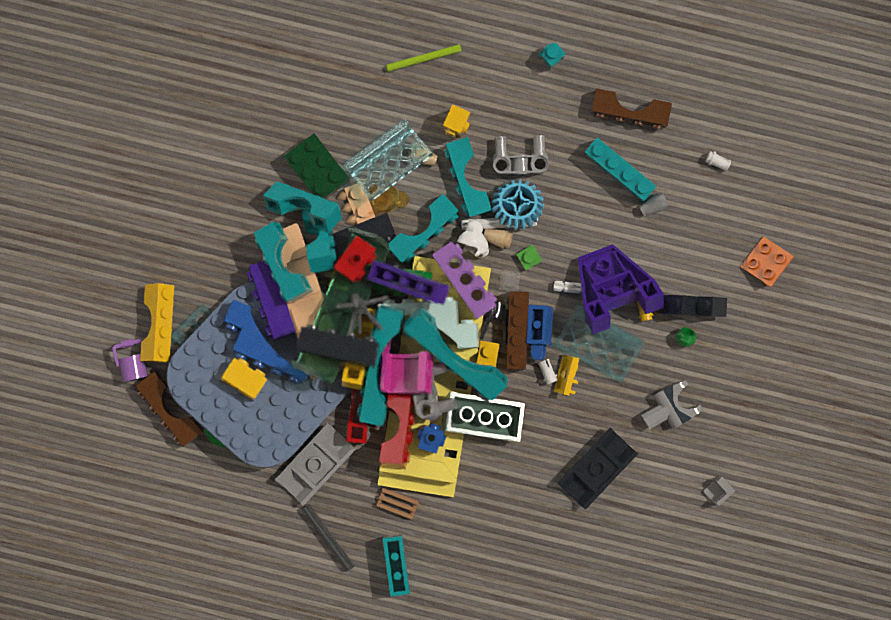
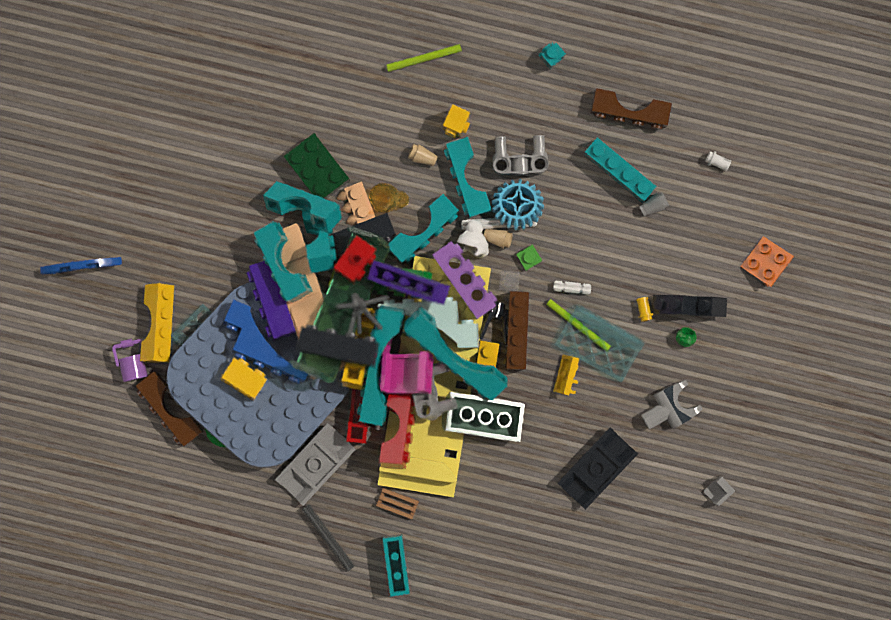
(77, 265): none -> blue tile
(380, 150): clear light blue fence -> none
(425, 443): blue brick -> none
(539, 329): blue brick -> none
(547, 371): white pin -> none
(576, 323): none -> lime bar
(611, 281): dark purple wedge -> none

